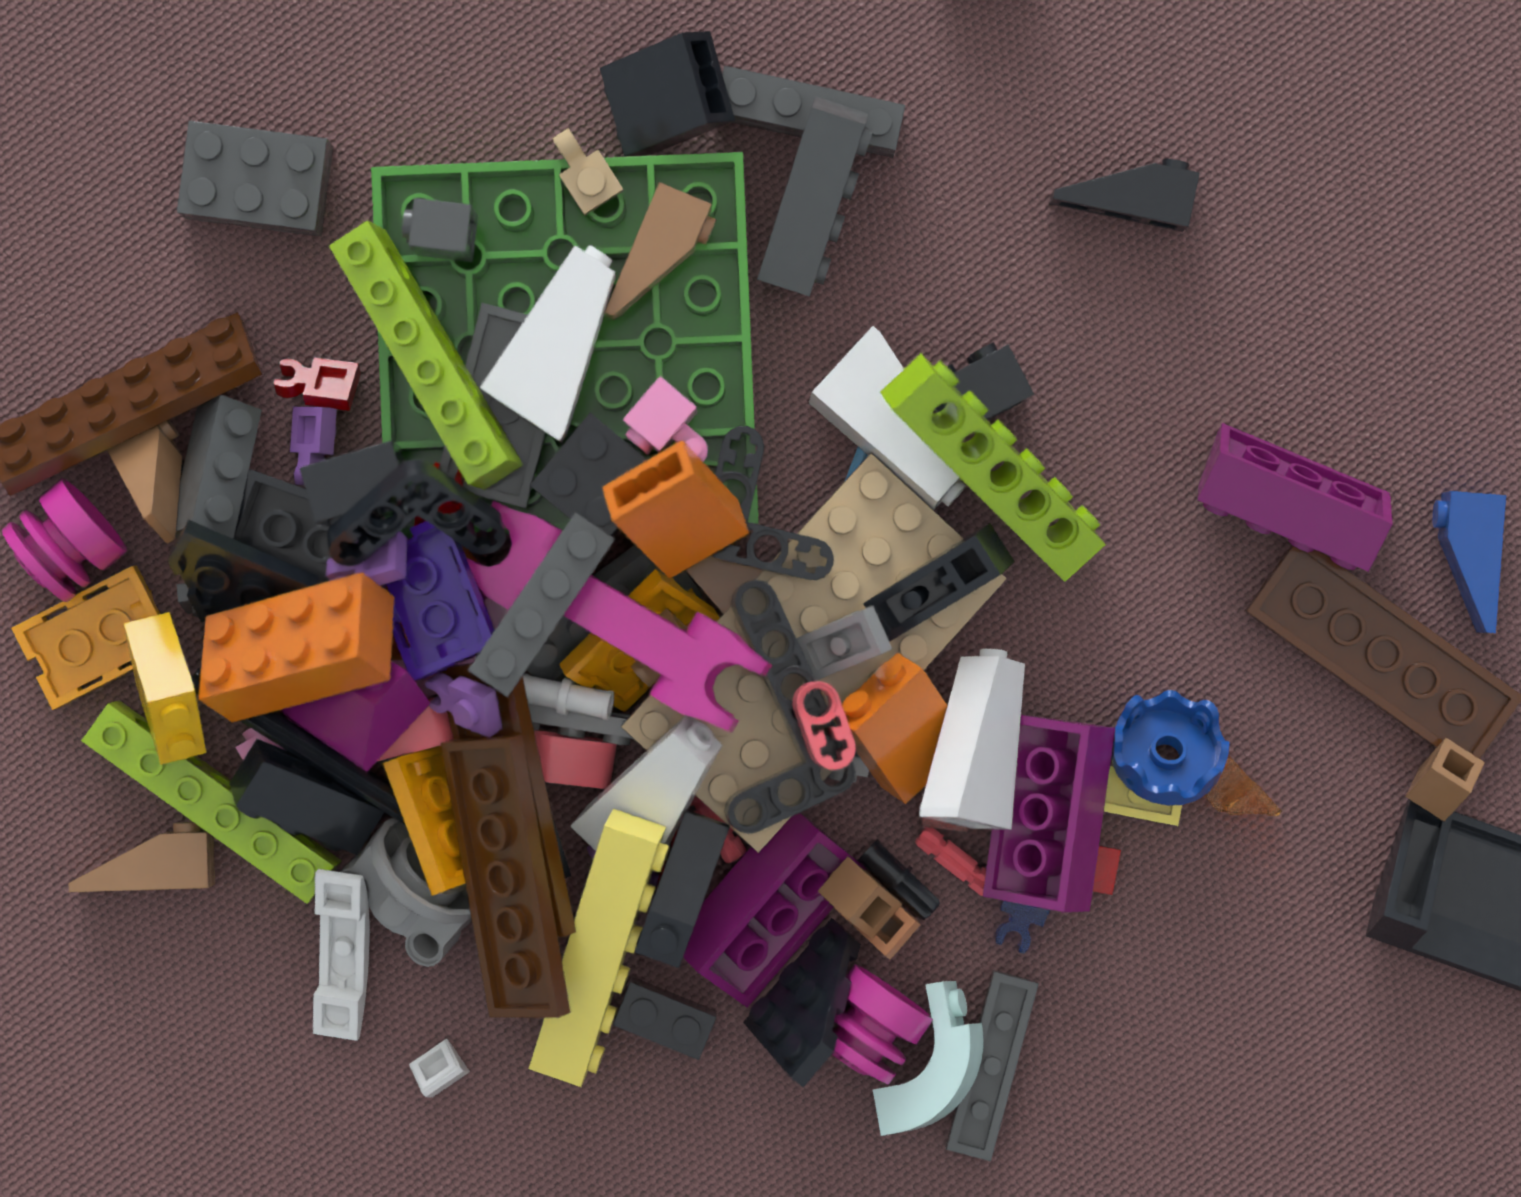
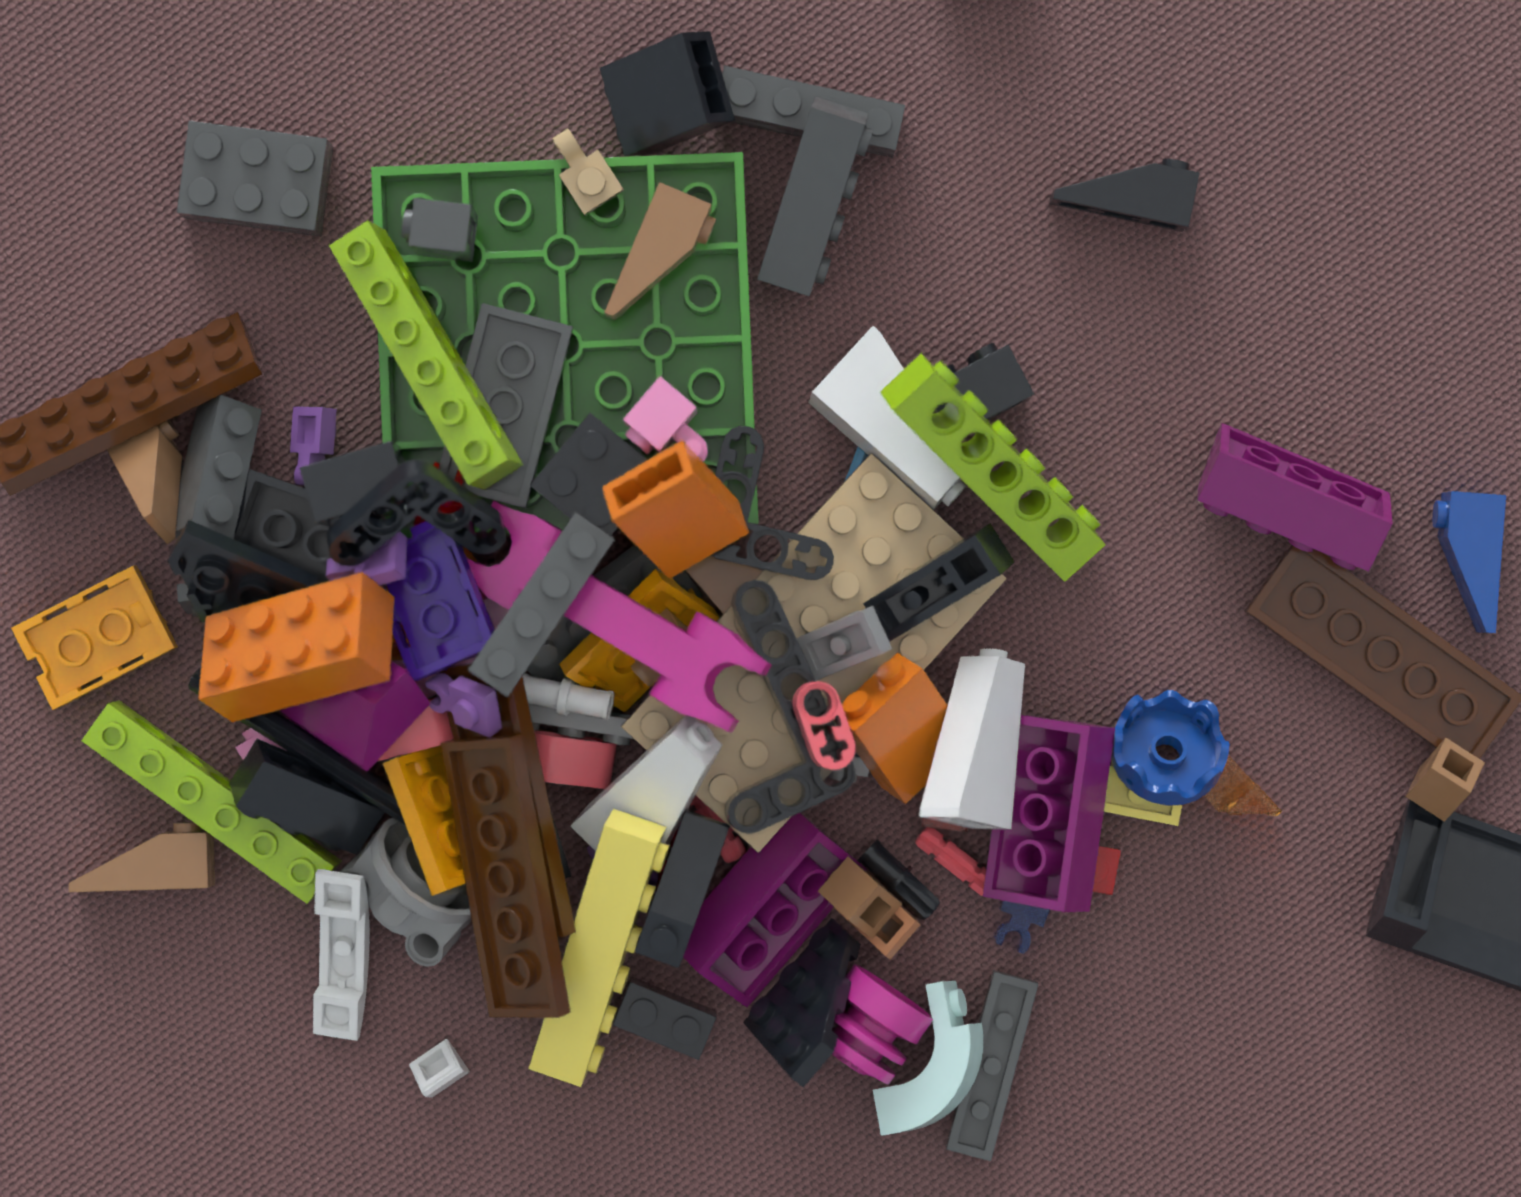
(64, 540): dark pink wheel -> none
(165, 688): yellow brick -> none
(323, 385): plate -> none
(553, 347): white slope -> none

